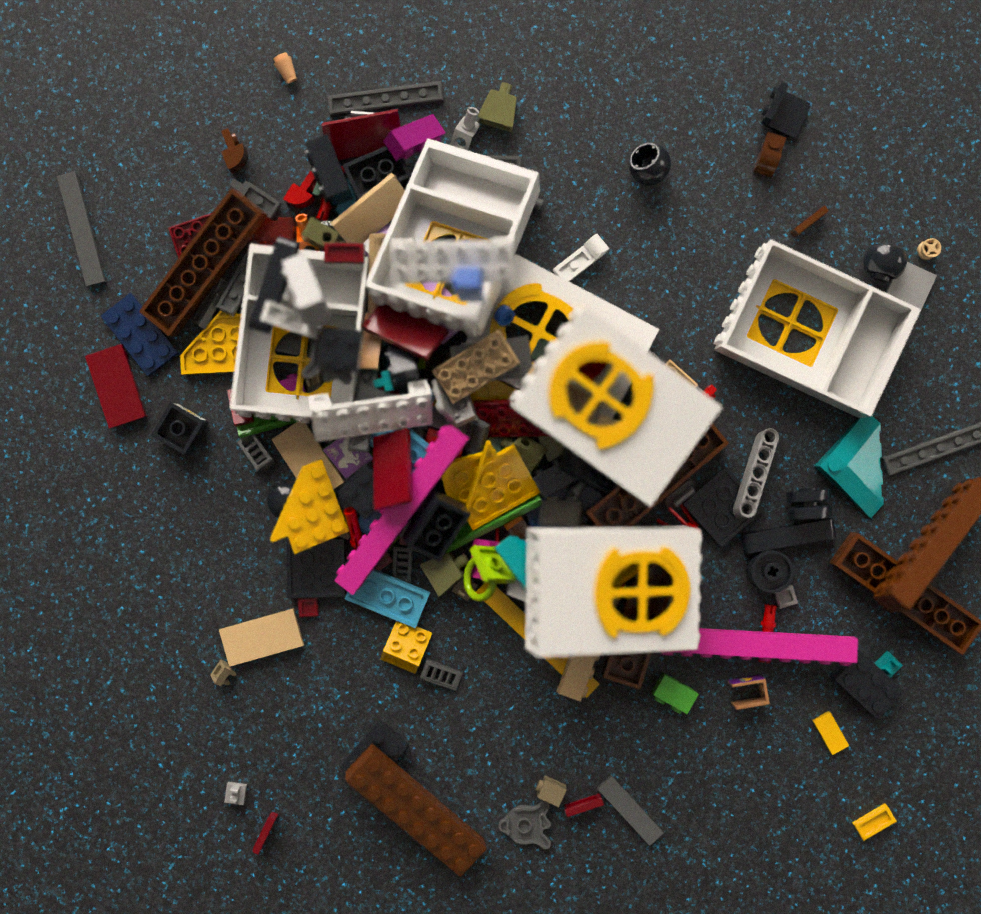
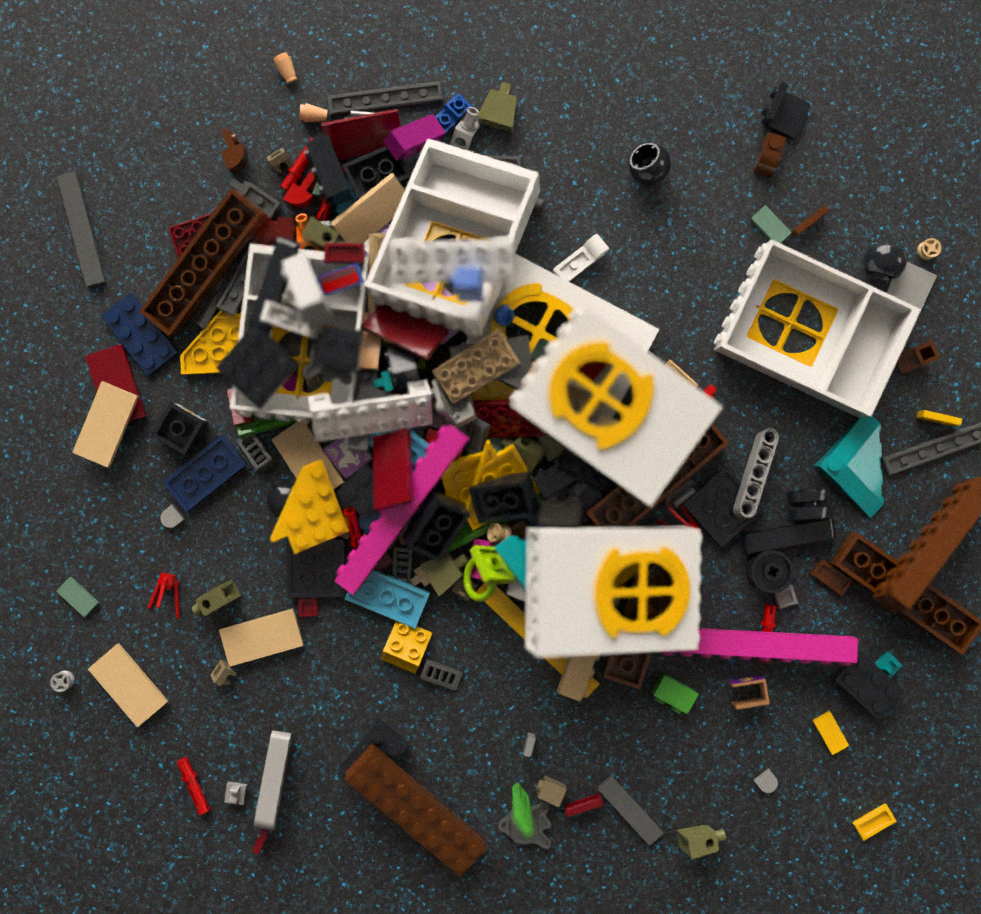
(57, 681): none -> light grey wheel
(77, 596): none -> sand green tile
(105, 424): none -> tan tile
(128, 685): none -> tan tile
(166, 582): none -> red plant
(171, 517): none -> light grey tile
(193, 786): none -> red pin
(204, 473): none -> dark blue plate
(216, 598): none -> olive torso
(257, 366): none -> black plate
(273, 780): none -> light grey beam
(278, 157): none -> dark tan tile
(296, 170): none -> red pin
(311, 113): none -> light nougat cone
(340, 279): none -> slope
(419, 577): none -> dark tan tile
(452, 113): none -> blue slope
(498, 532): none -> tan wheel
(505, 498): none -> black slope
(522, 809): none -> bright green tile
(529, 745): none -> light grey tile
(699, 840): none -> olive torso
(766, 781): none -> light grey tile
(770, 225): none -> sand green tile
(831, 577): none -> reddish brown tile
(917, 356): none -> reddish brown brick
(939, 418): none -> yellow tile

